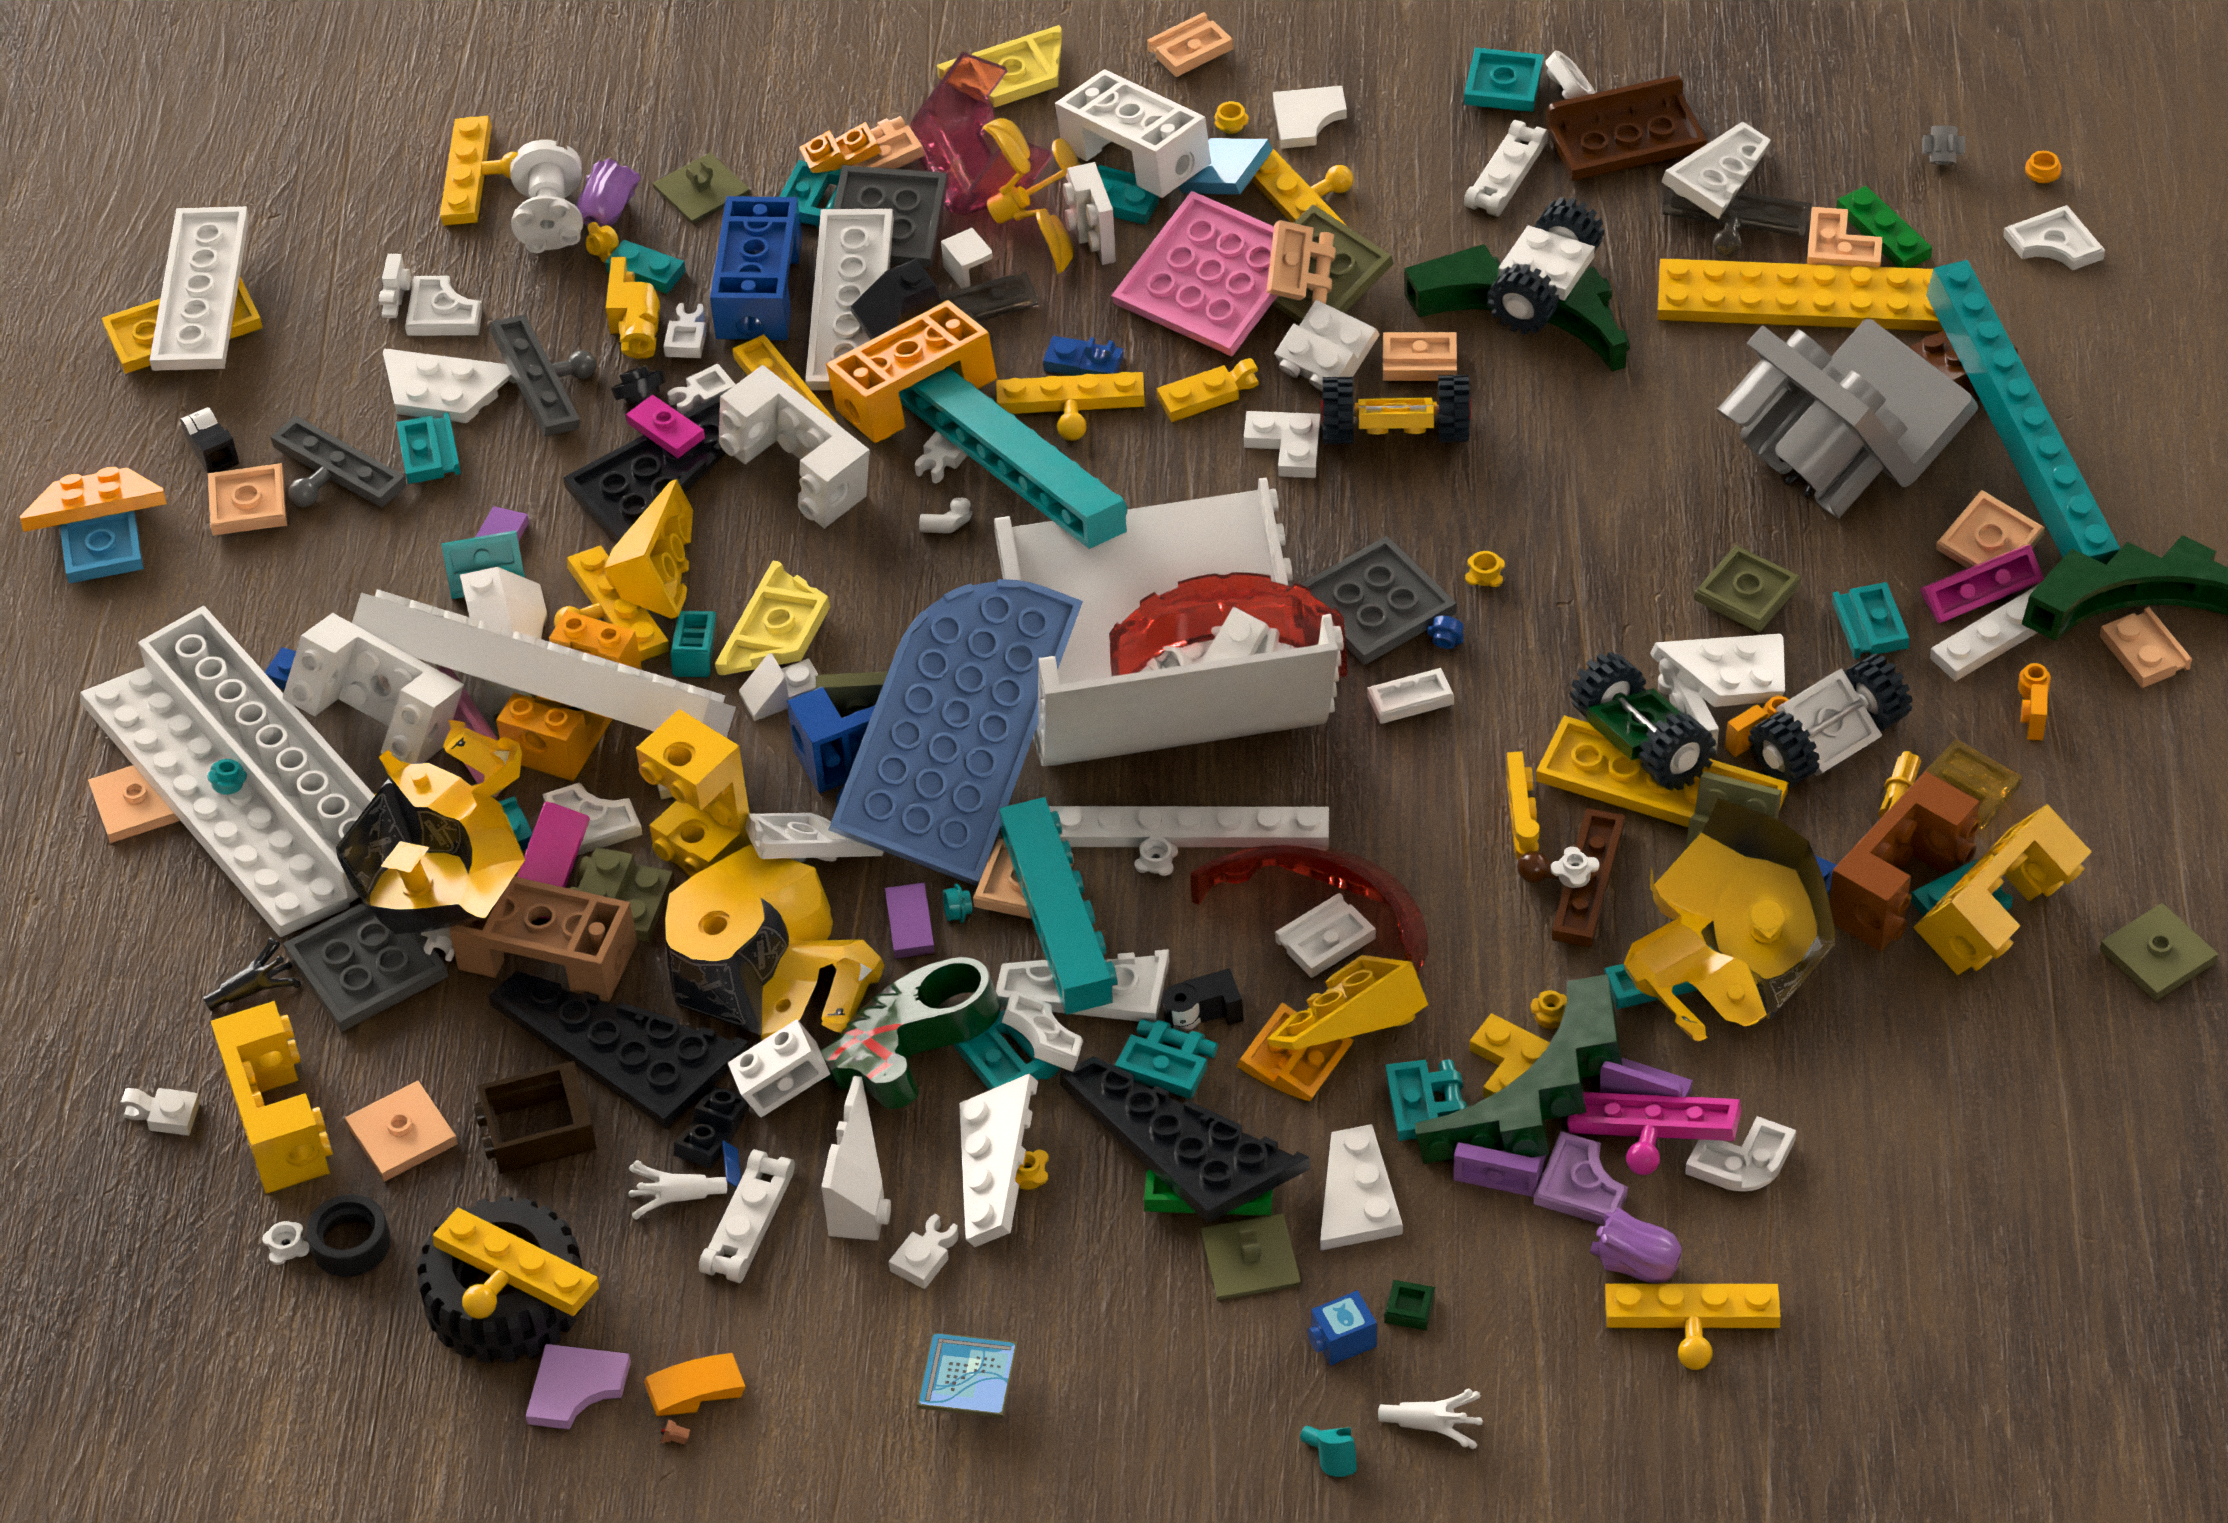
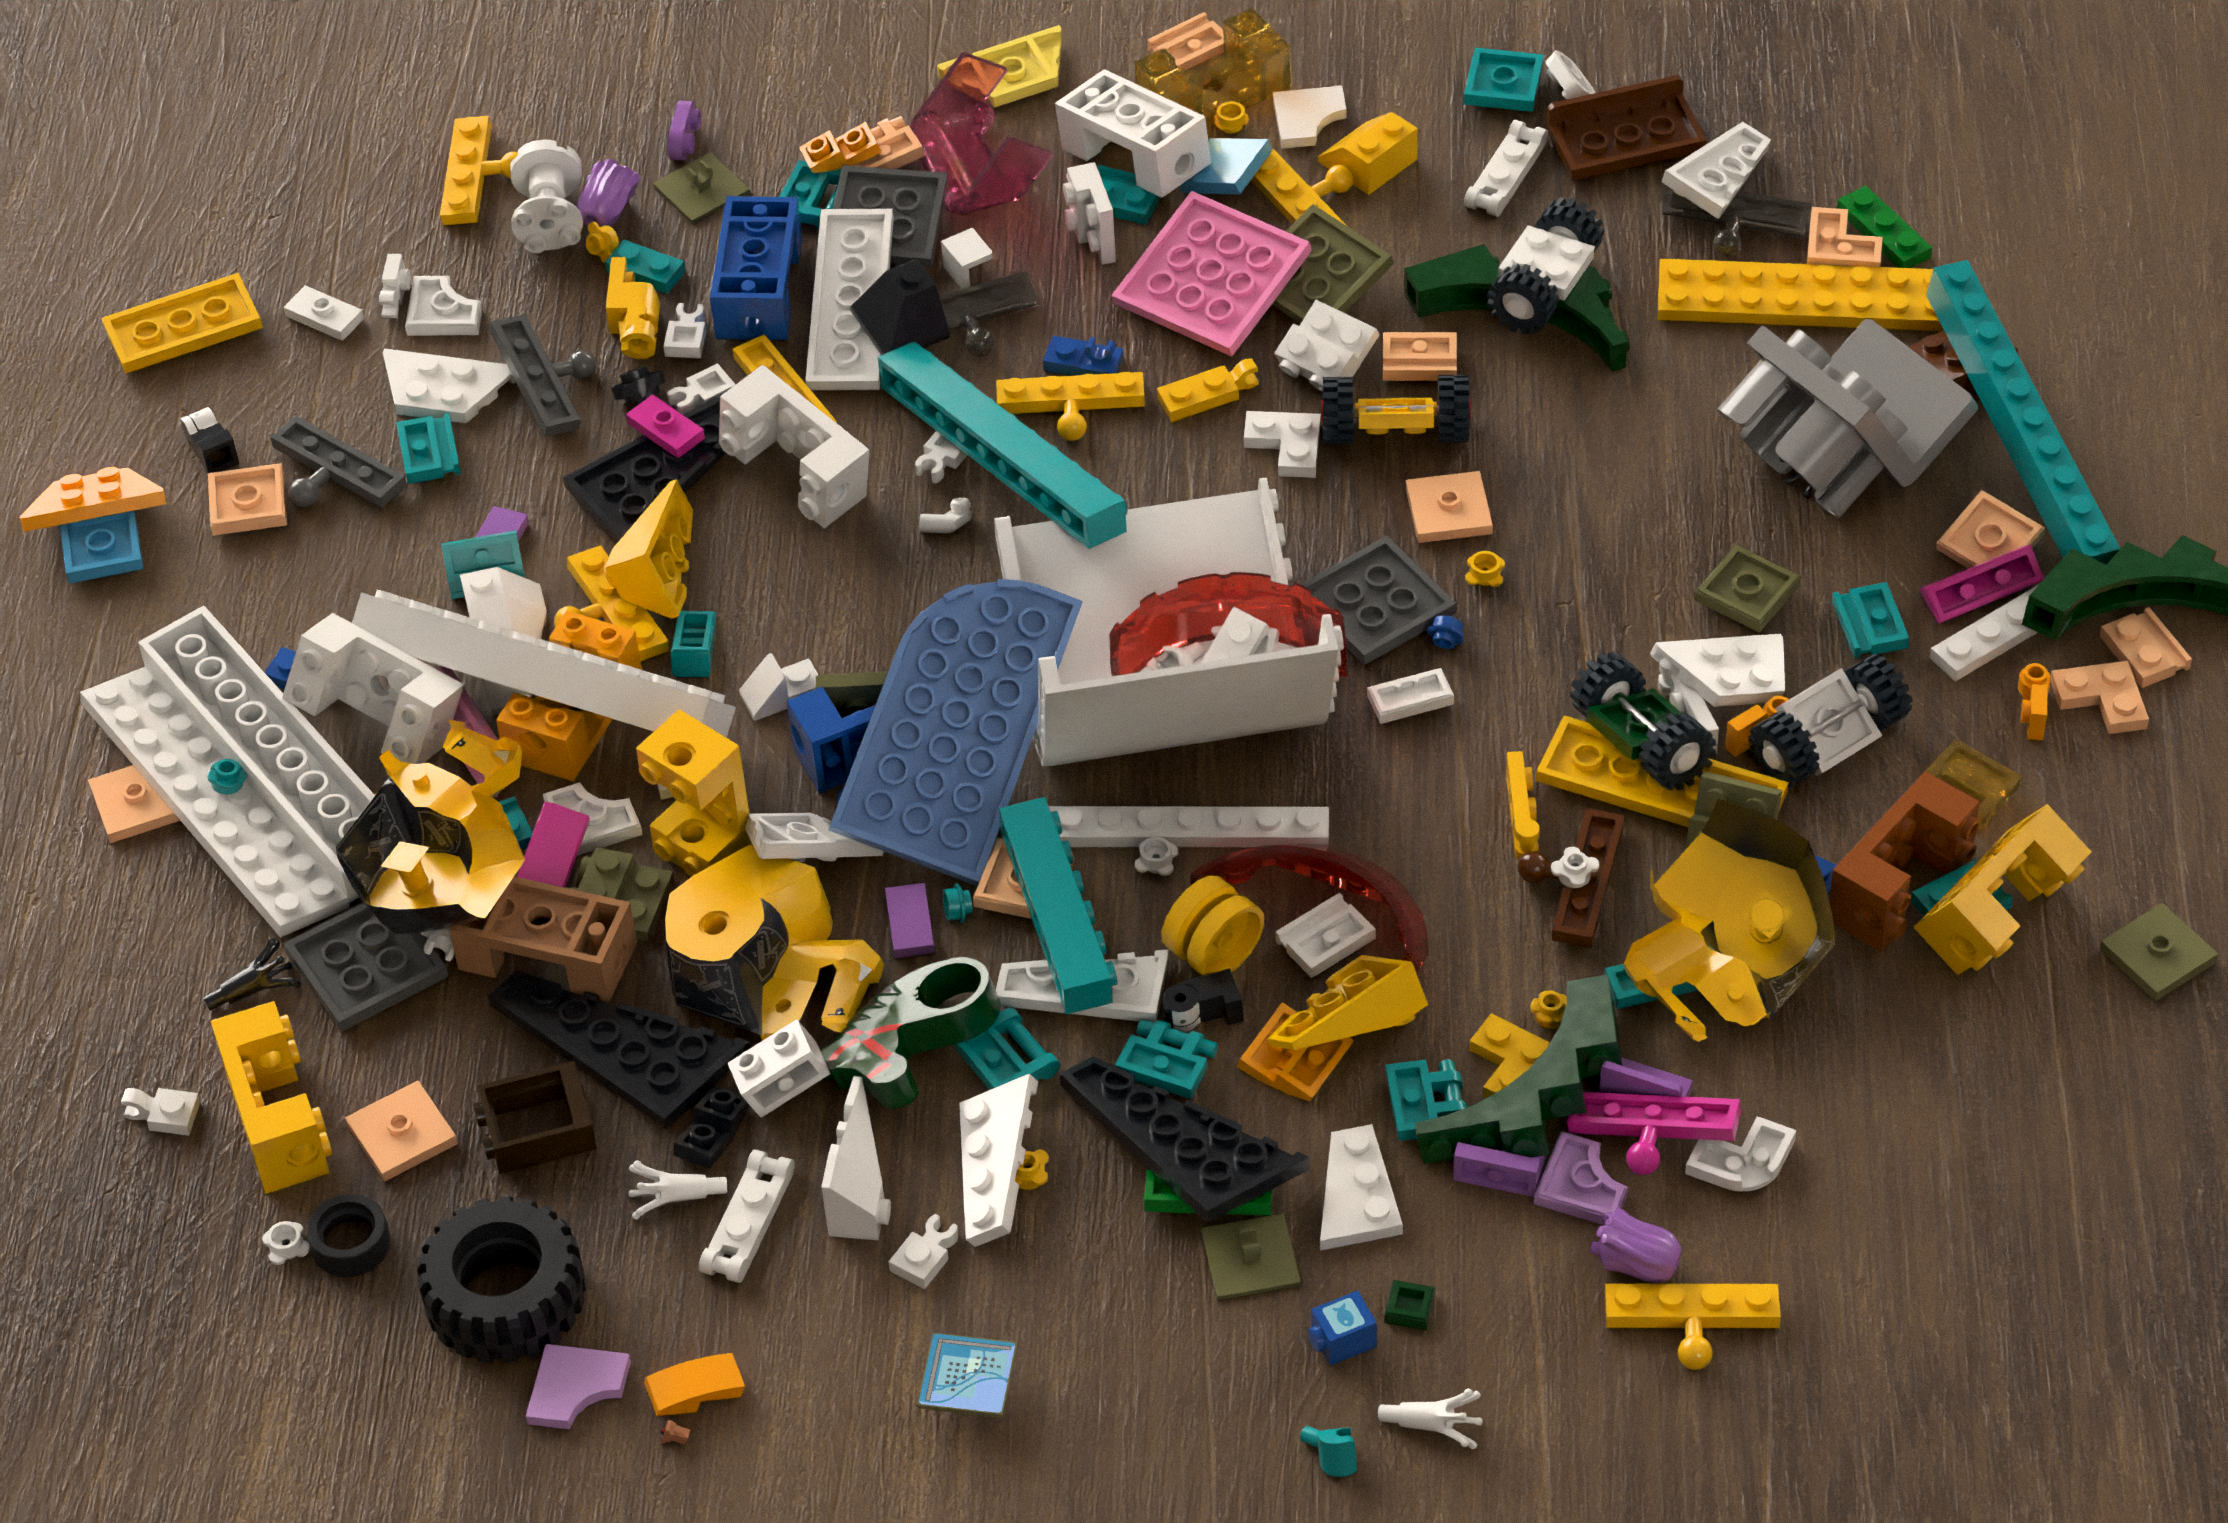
(199, 288): white plate -> none
(323, 313): none -> white plate
(511, 1262): yellow plate -> none
(681, 133): none -> medium lavender plate
(732, 1165): blue piece -> none
(776, 621): light yellow wing -> none
(872, 375): light orange plate -> none
(1013, 201): yellow plant -> none
(1048, 1037): white tile -> none
(1212, 926): none -> yellow wheel
(1248, 71): none -> clear yellow plate
(1291, 258): light nougat plate -> none
(1375, 151): none -> yellow slope
(1449, 507): none -> light nougat plate
(1901, 780): yellow axle -> none
(1943, 145): light grey gear -> none
(2043, 167): light orange plate -> none
(2055, 236): white tile -> none
(2104, 685): none -> light nougat plate

